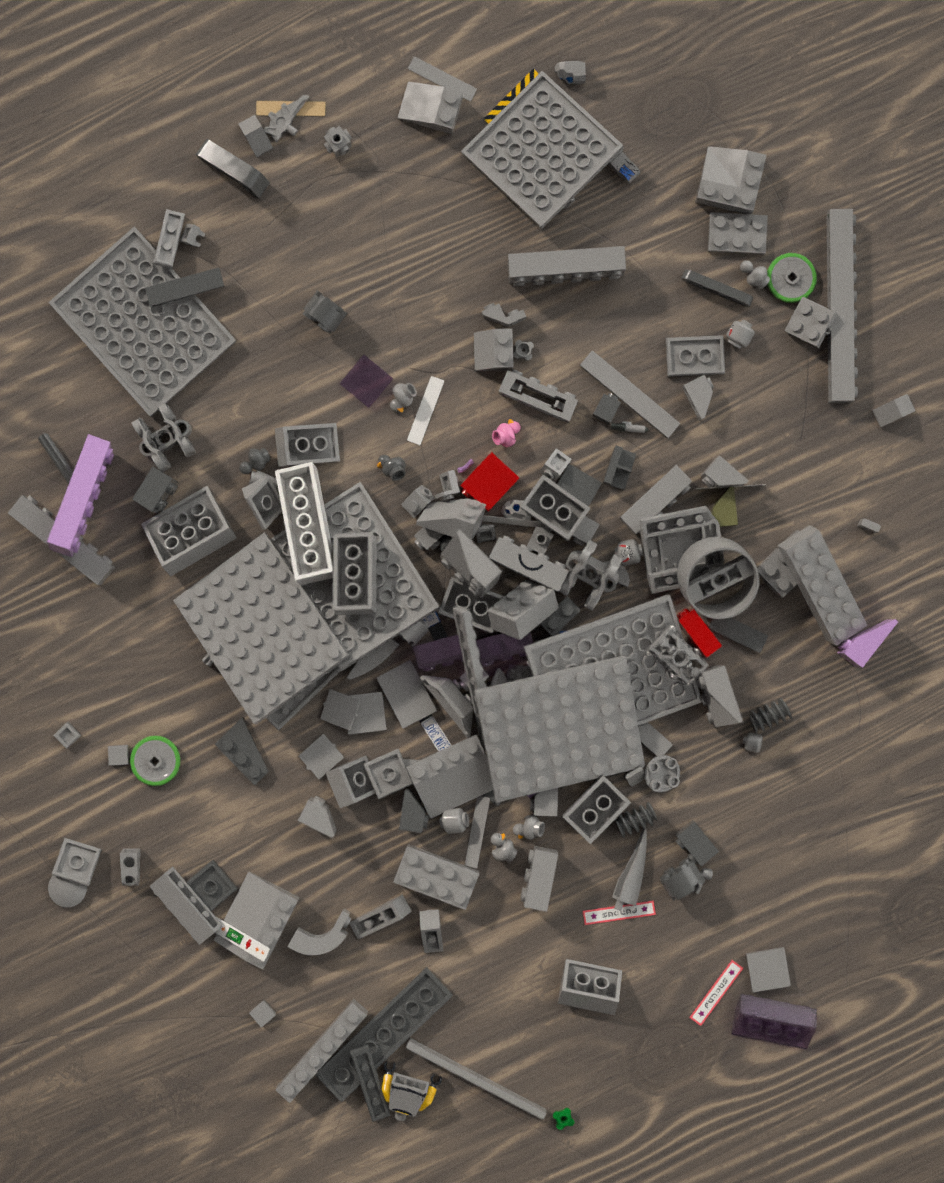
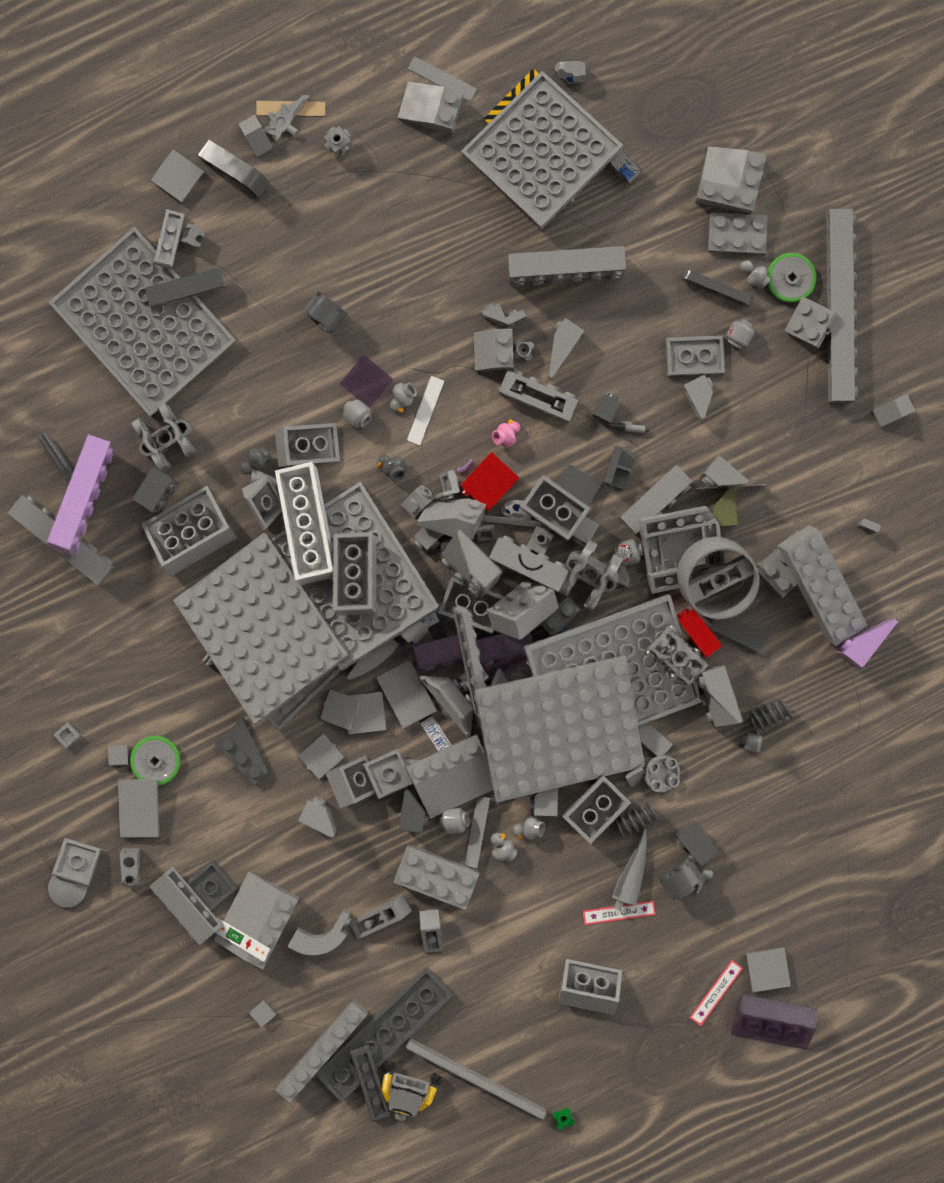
(138, 807): none -> light grey tile
(177, 176): none -> light grey tile
(356, 413): none -> light grey head
(539, 878): light grey brick -> none
(555, 465): light grey bracket -> none
(564, 341): none -> light grey slope
(629, 394): light grey tile -> none

